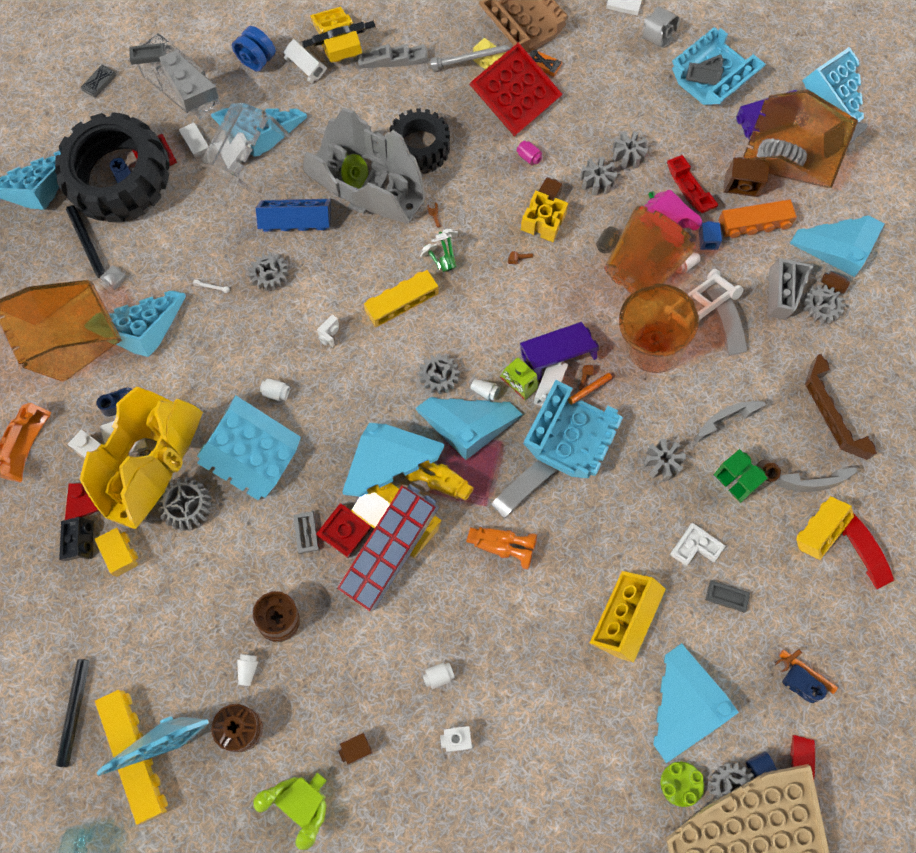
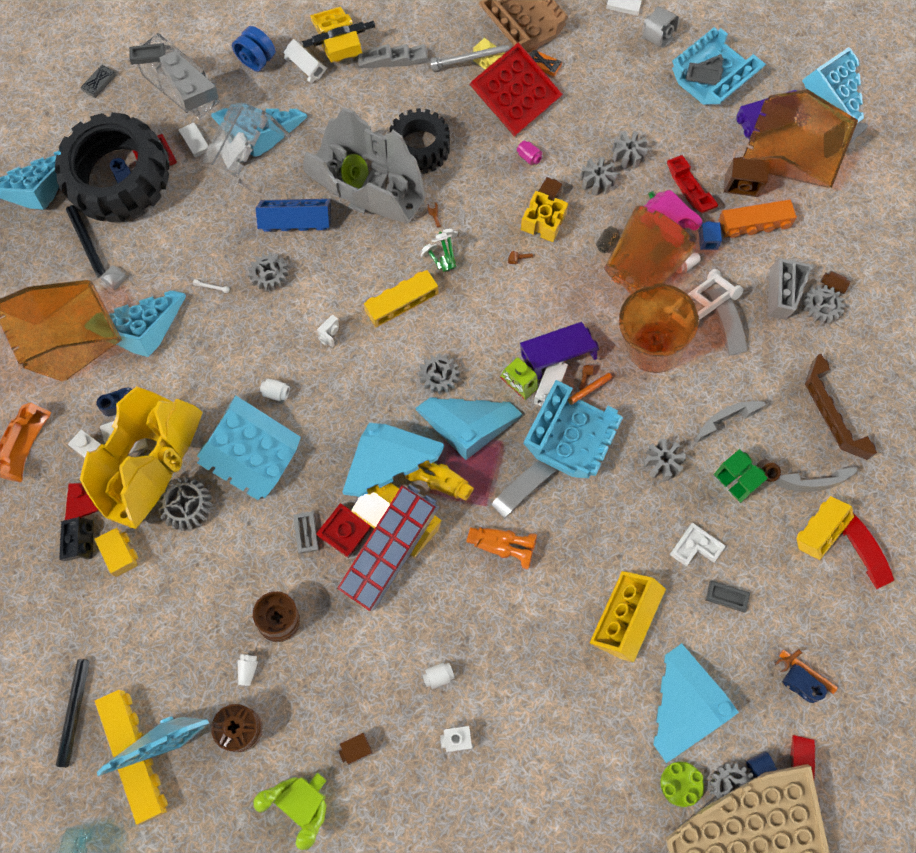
(486, 389): white cone -> none
(777, 147): light grey gear -> none
(842, 243): medium azure slope -> none

